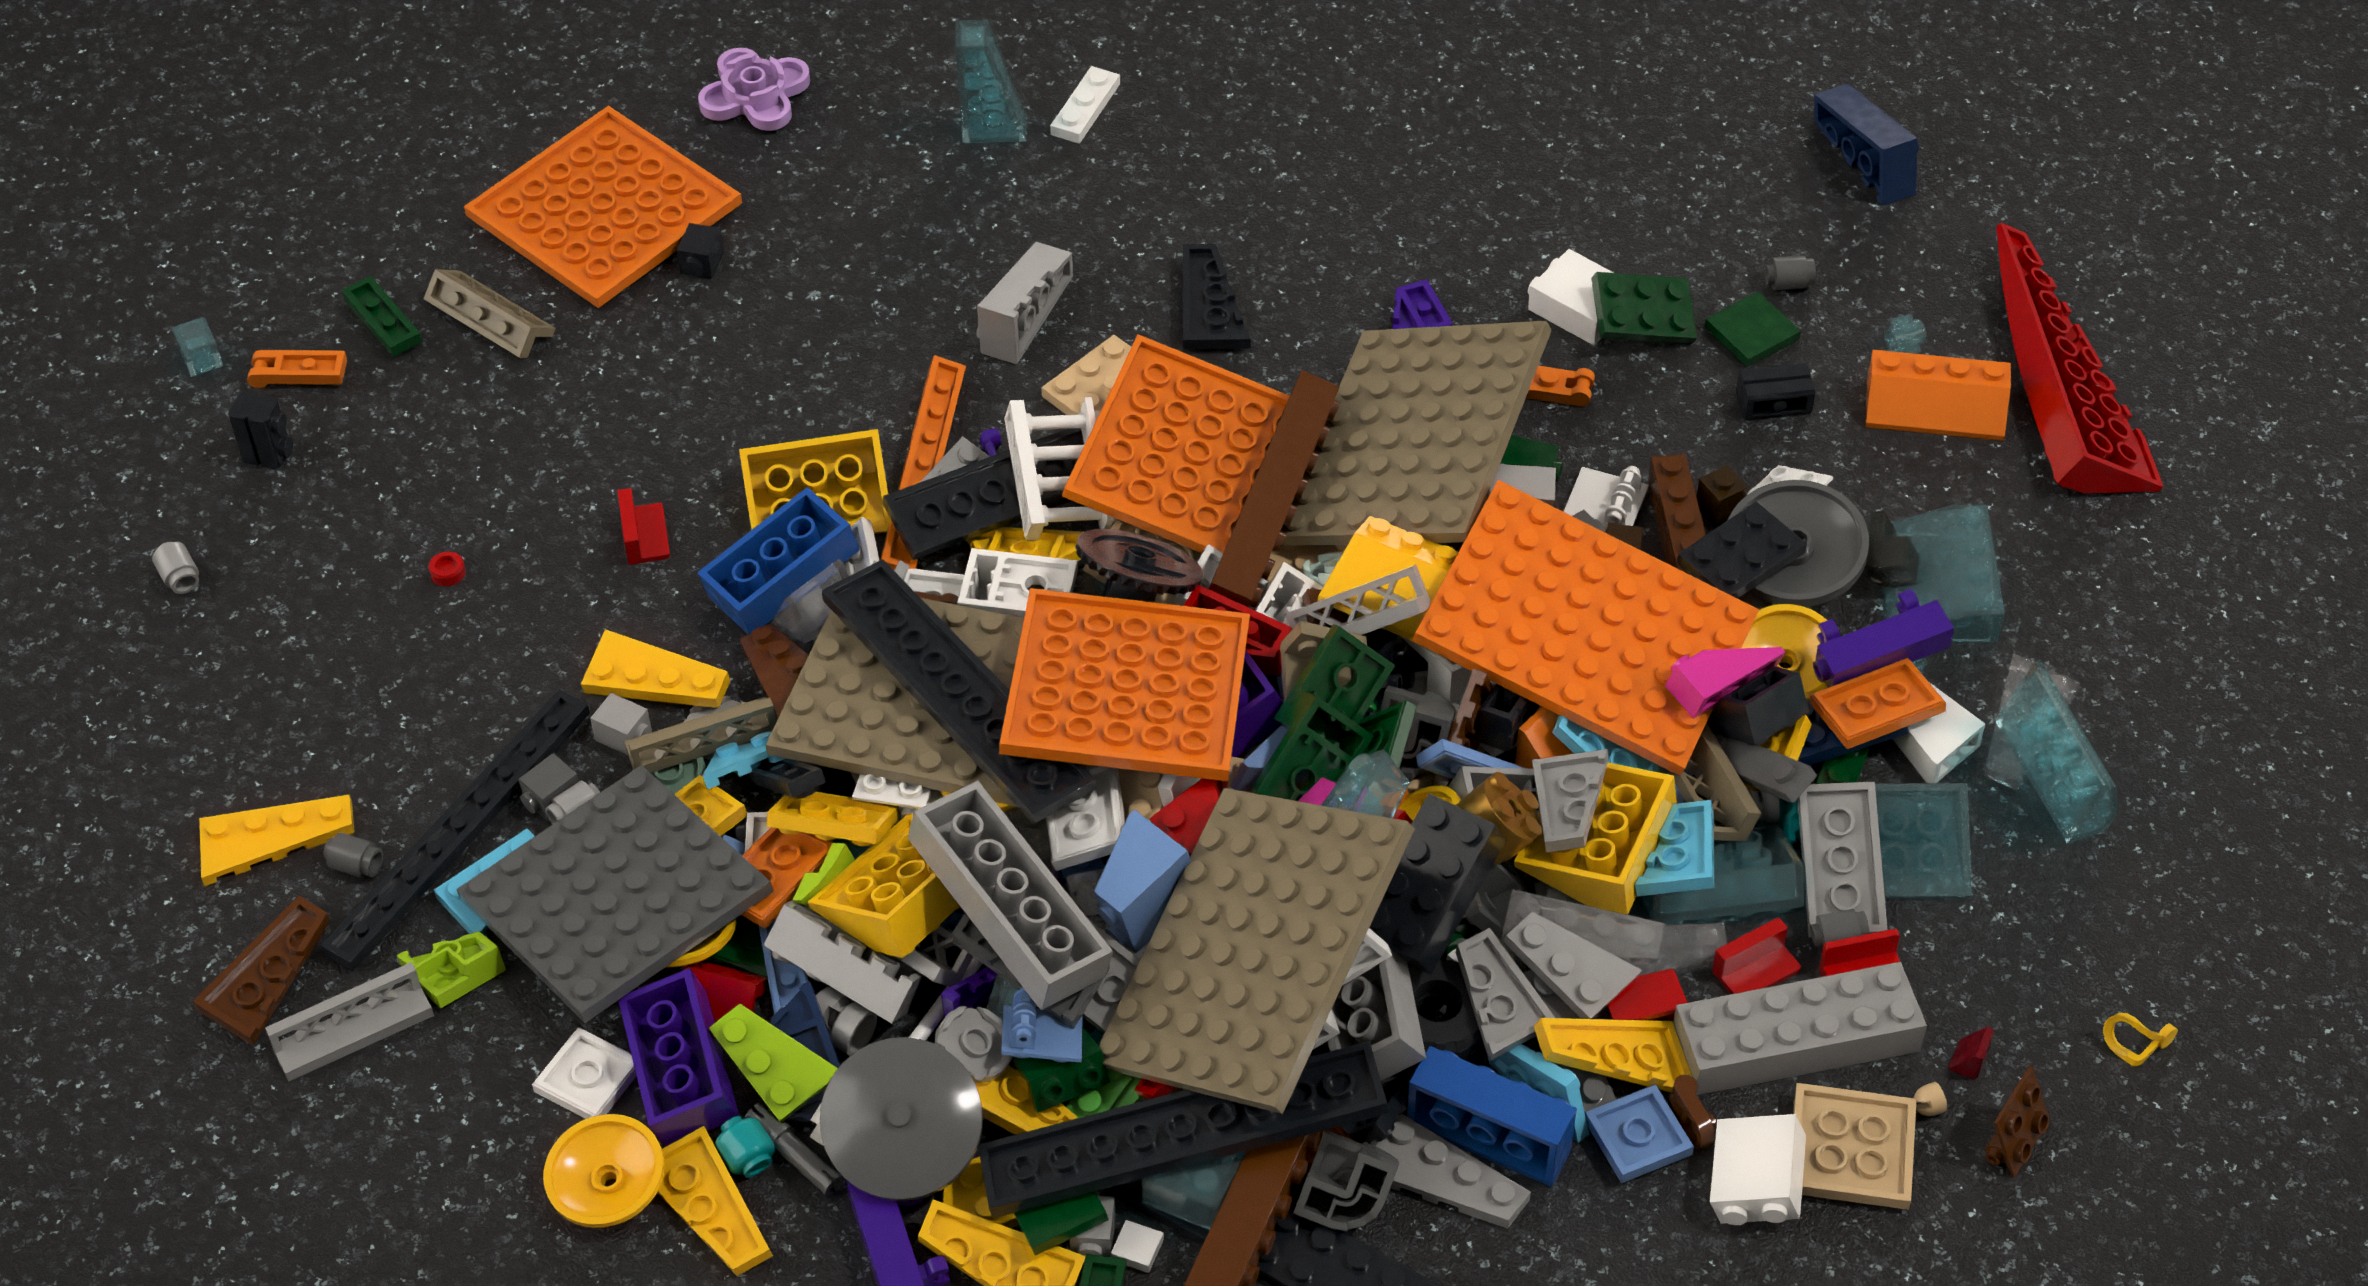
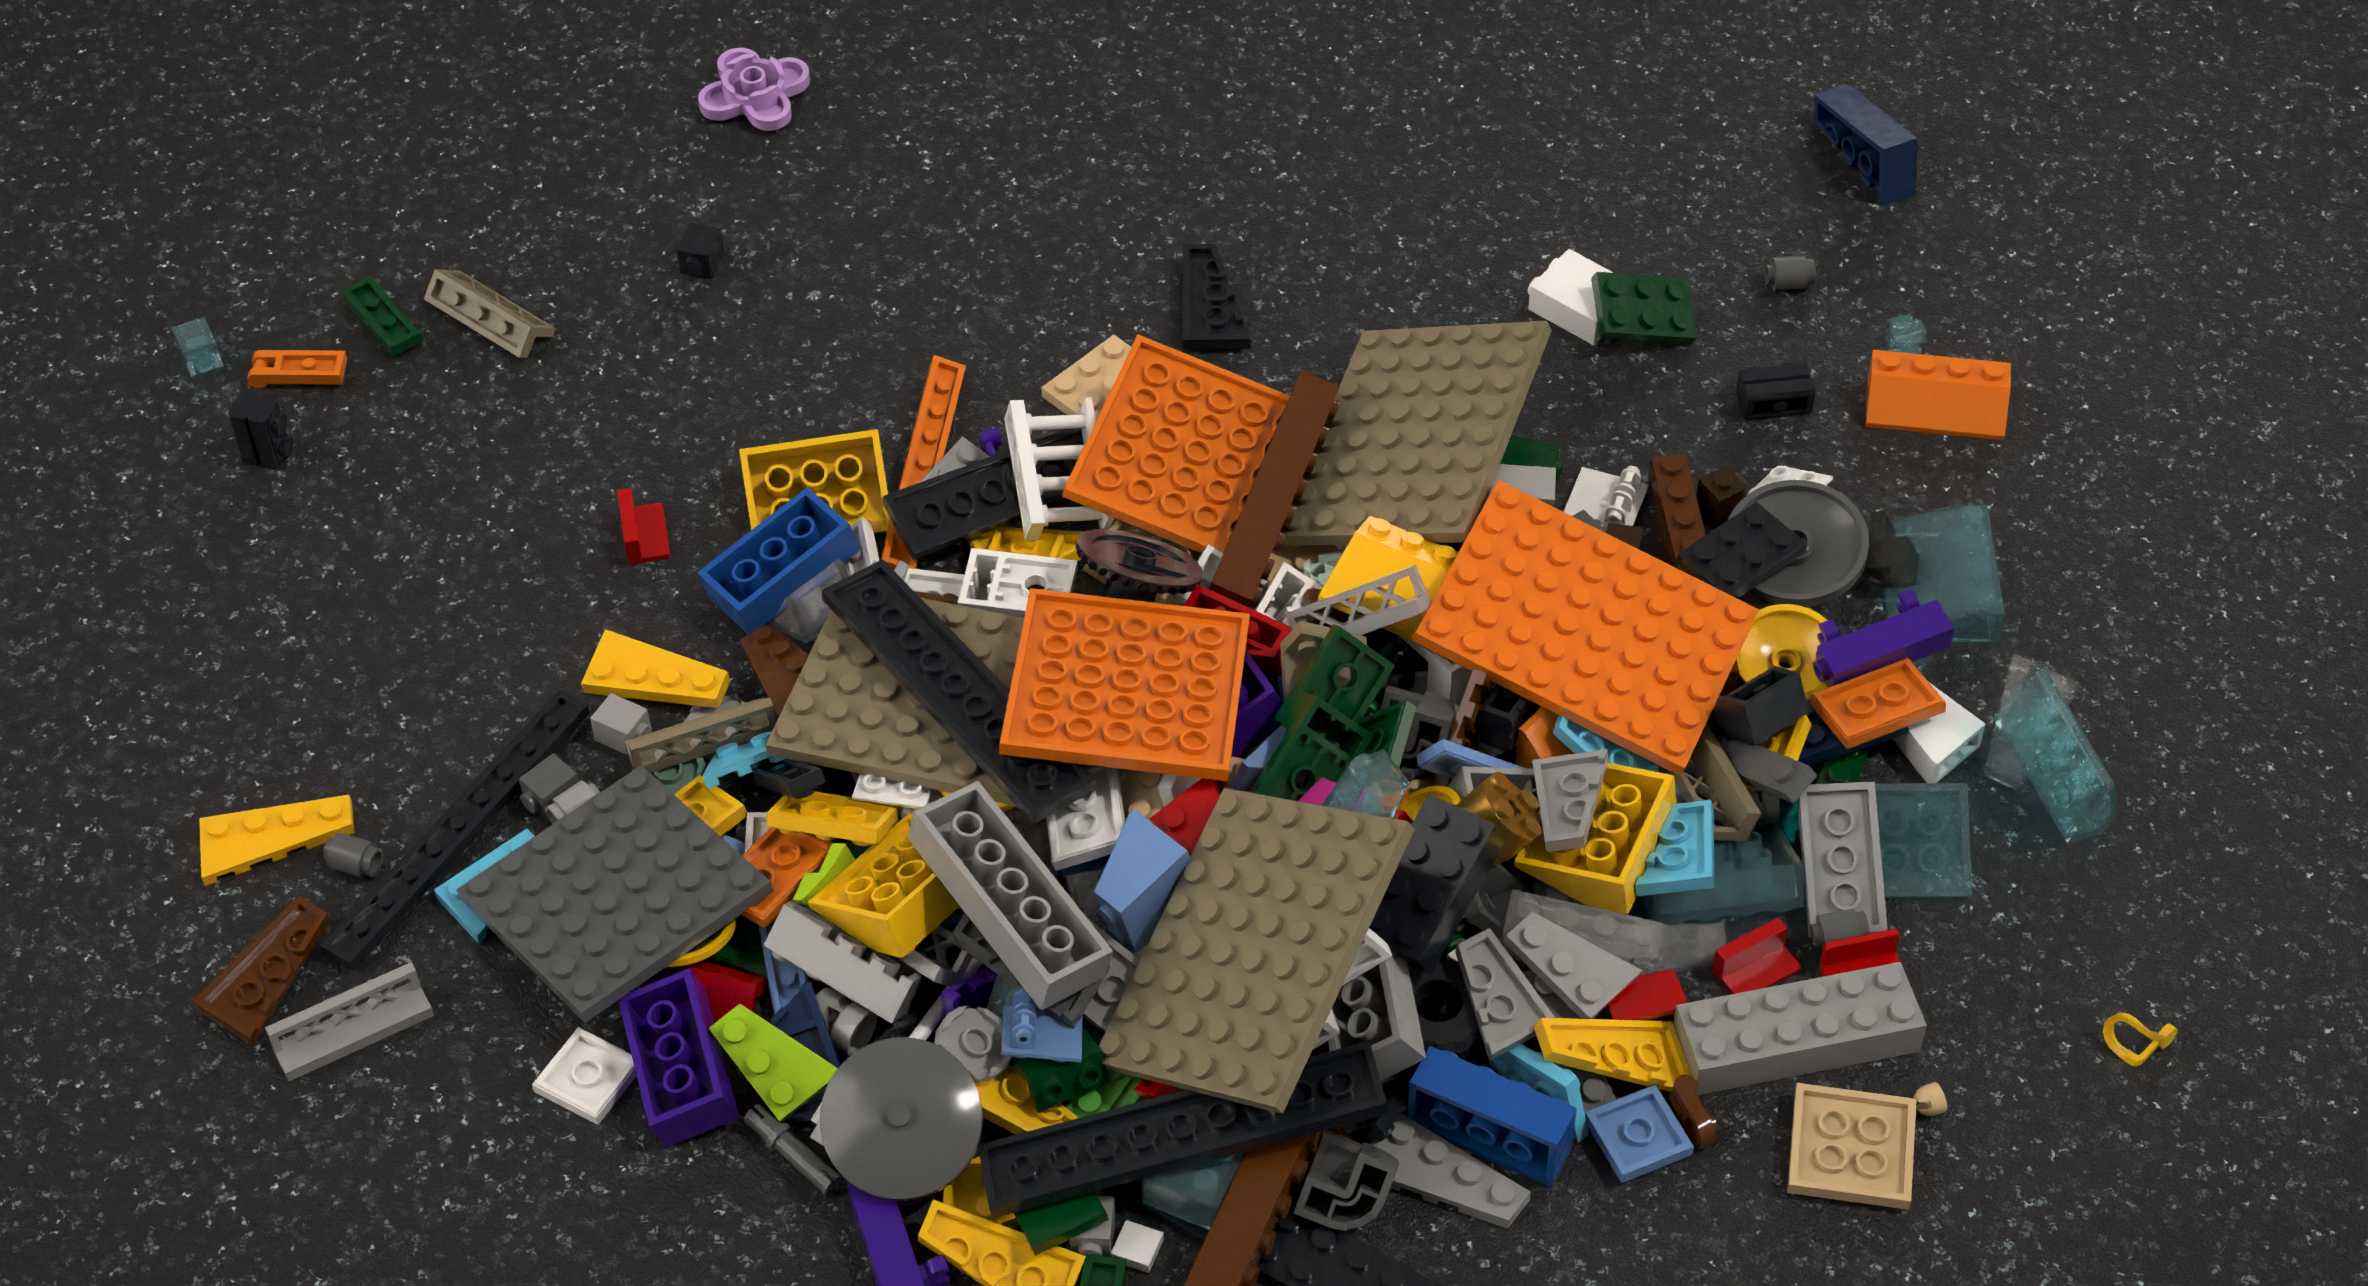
(176, 567): light grey brick -> none
(447, 568): red tile -> none
(456, 967): lime slope -> none
(593, 1154): yellow dish -> none
(602, 205): orange plate -> none
(710, 1203): yellow wing -> none
(745, 1146): teal head -> none
(986, 90): clear light blue wedge -> none
(1022, 302): light grey wedge -> none
(1085, 104): white plate -> none
(1418, 307): dark purple wing -> none
(1551, 383): orange plate -> none
(1712, 674): dark pink slope -> none
(1752, 329): dark green tile -> none
(1758, 1169): white brick -> none
(1971, 1053): dark red slope -> none
(2019, 1125): reddish brown hinge -> none
(2070, 398): red wedge -> none

